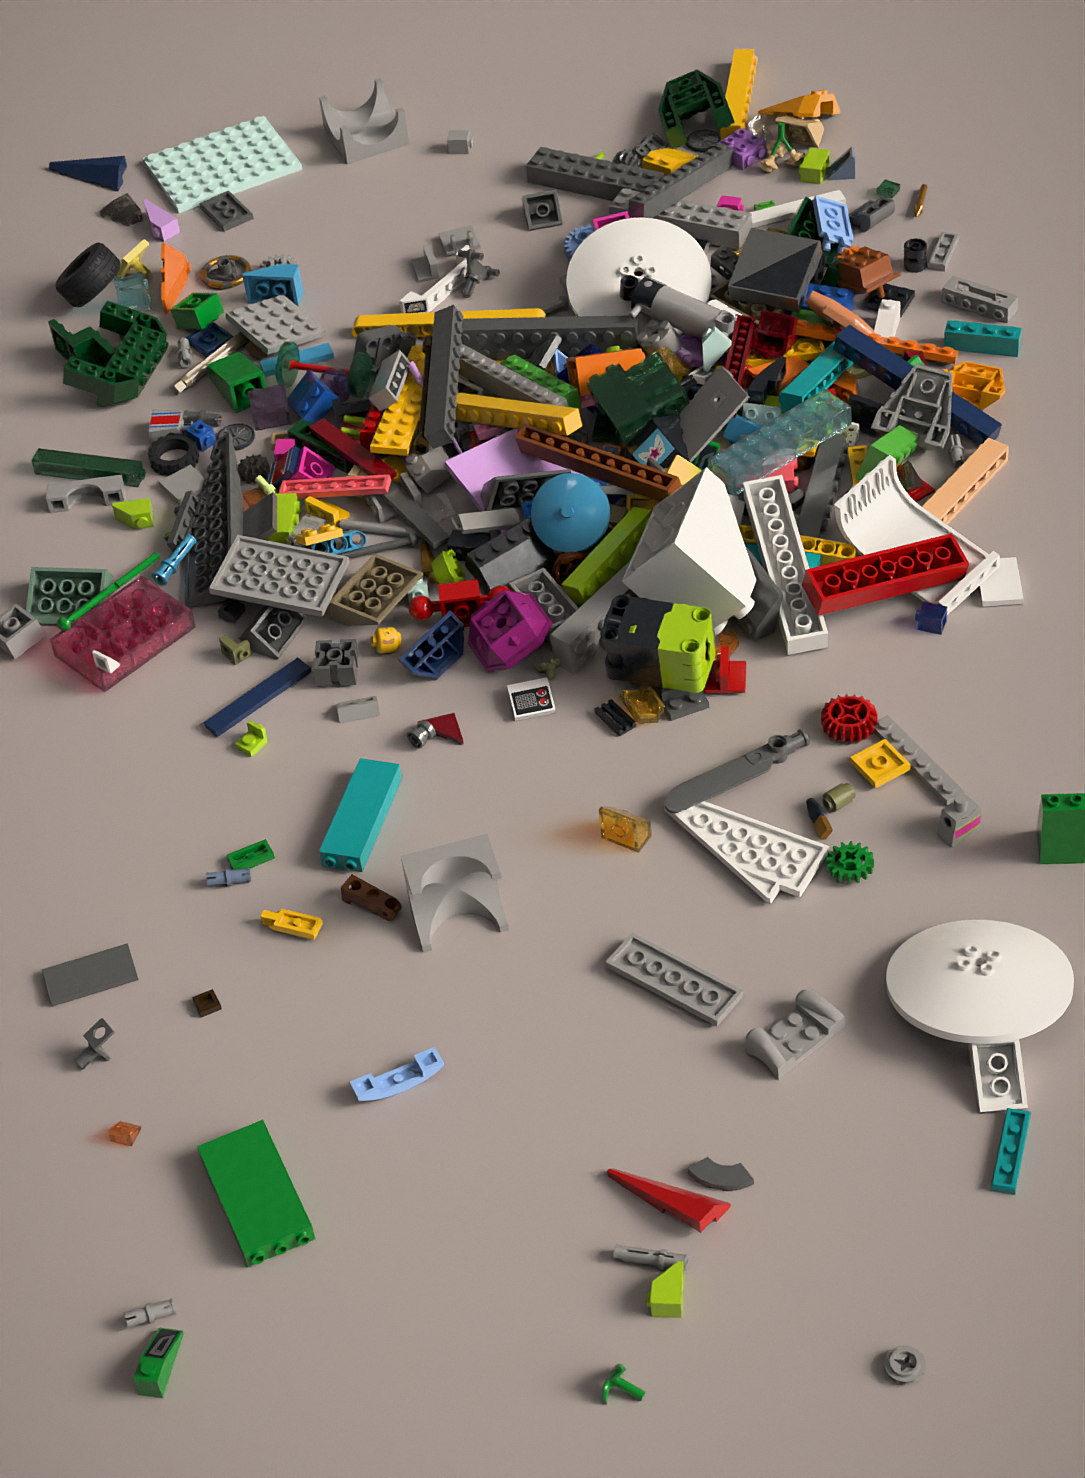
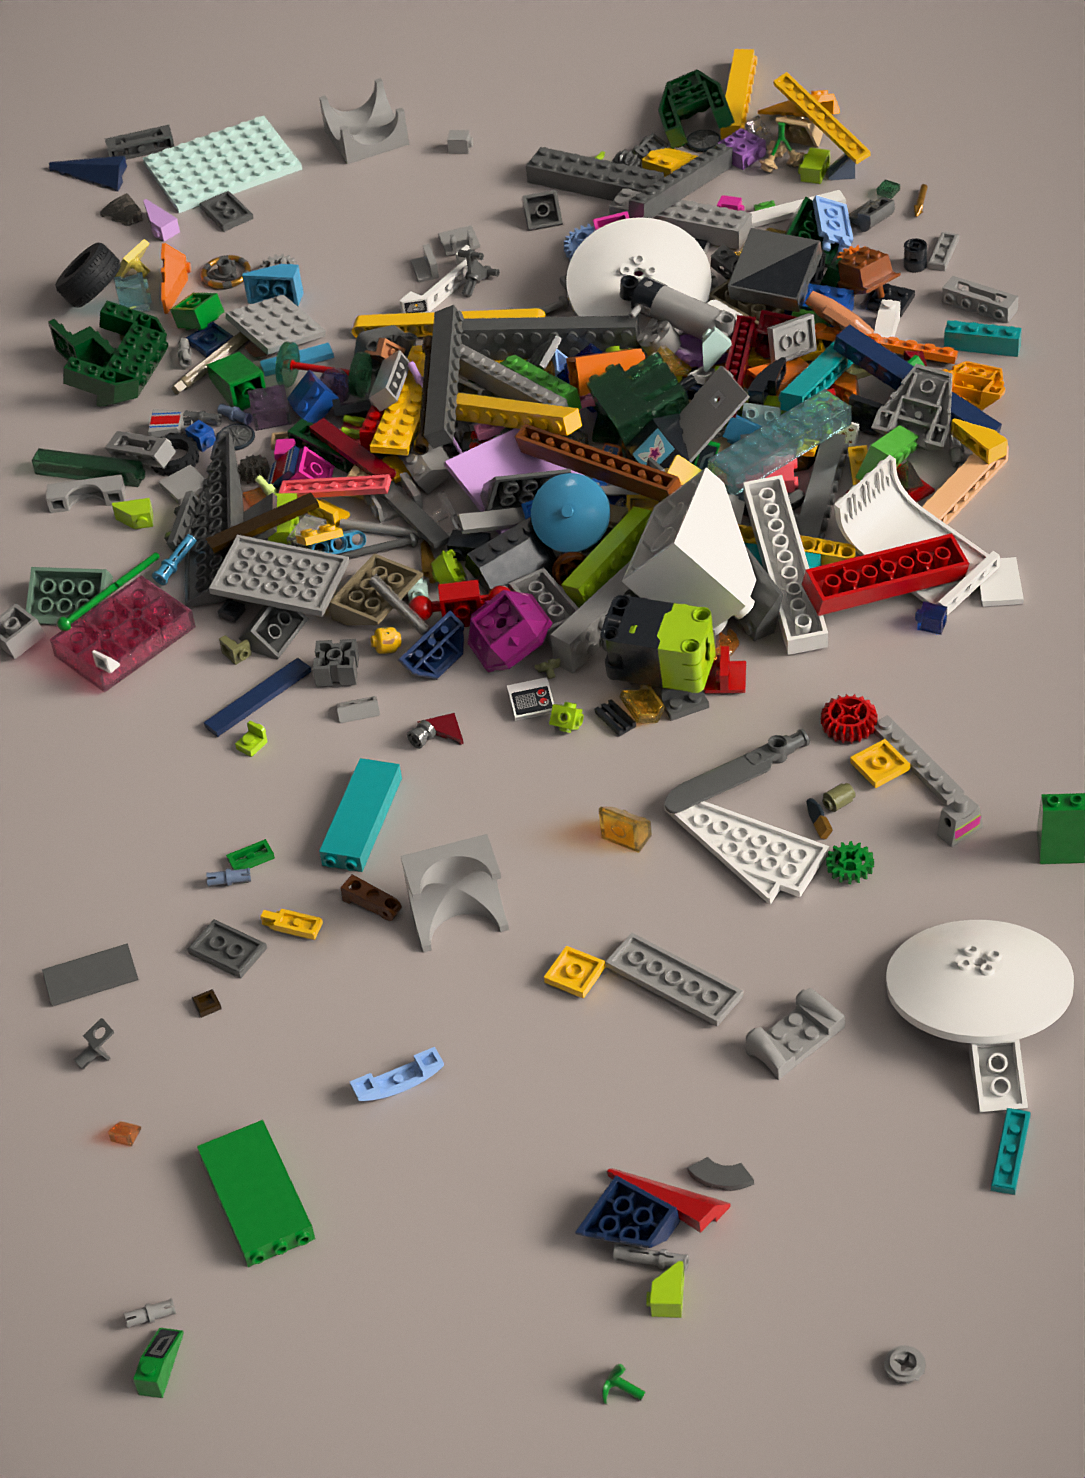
(140, 142): none -> dark grey brick
(141, 448): none -> light grey brick
(227, 948): none -> dark grey tile
(234, 414): none -> sand blue pin
(263, 522): none -> dark brown tile
(385, 349): none -> nougat panel
(401, 608): none -> light grey axle
(566, 716): none -> lime brick
(574, 972): none -> yellow plate
(630, 1216): none -> dark blue wedge
(792, 338): none -> light grey plate
(821, 118): none -> yellow plate
(980, 440): none -> yellow slope

